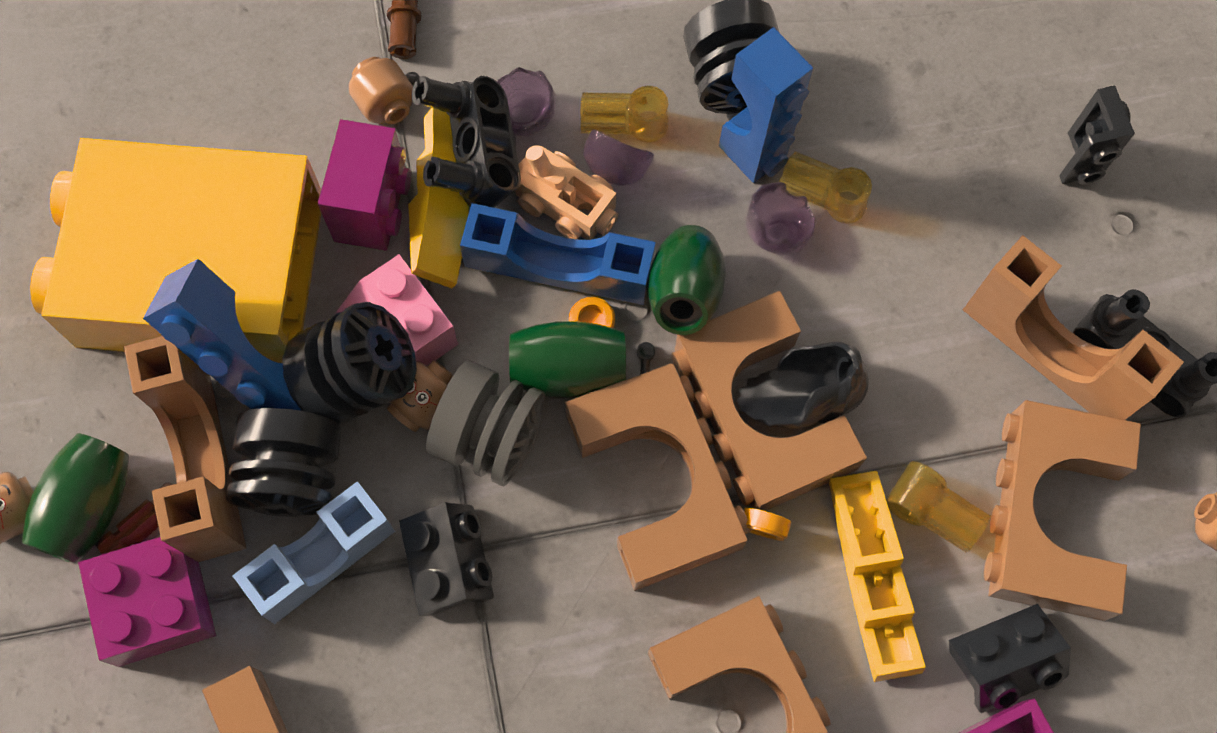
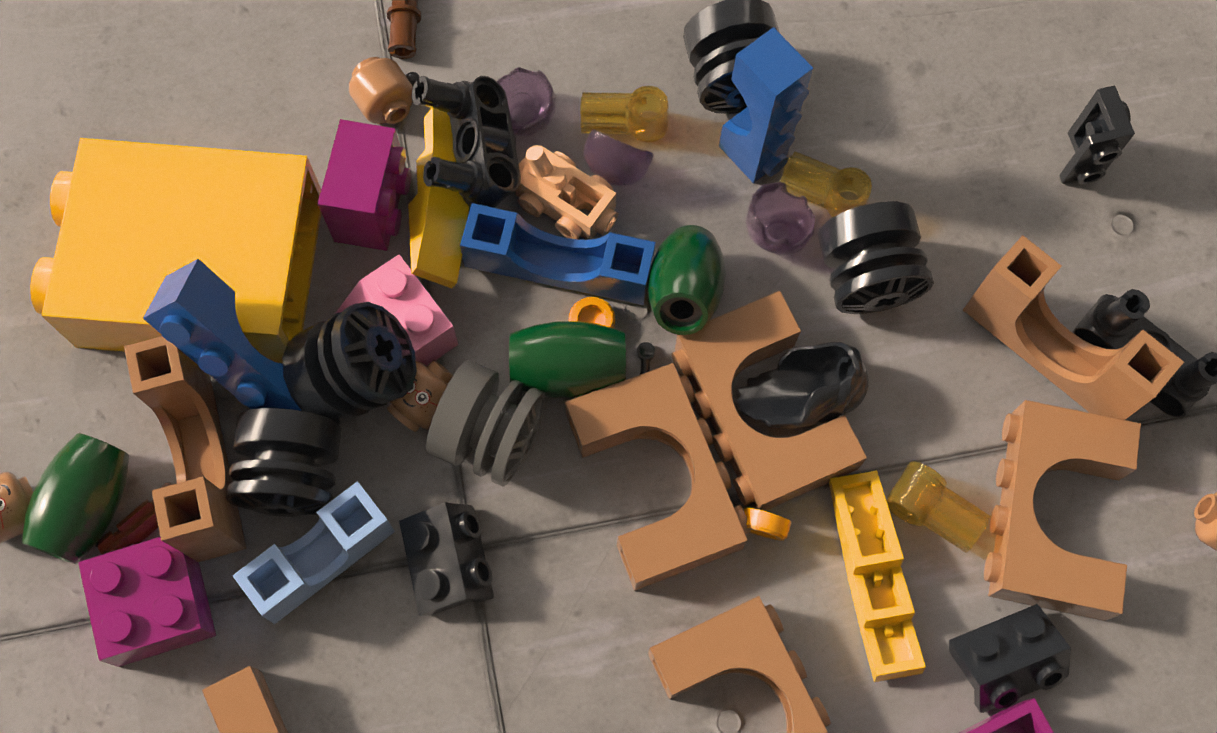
(875, 257): none -> black wheel

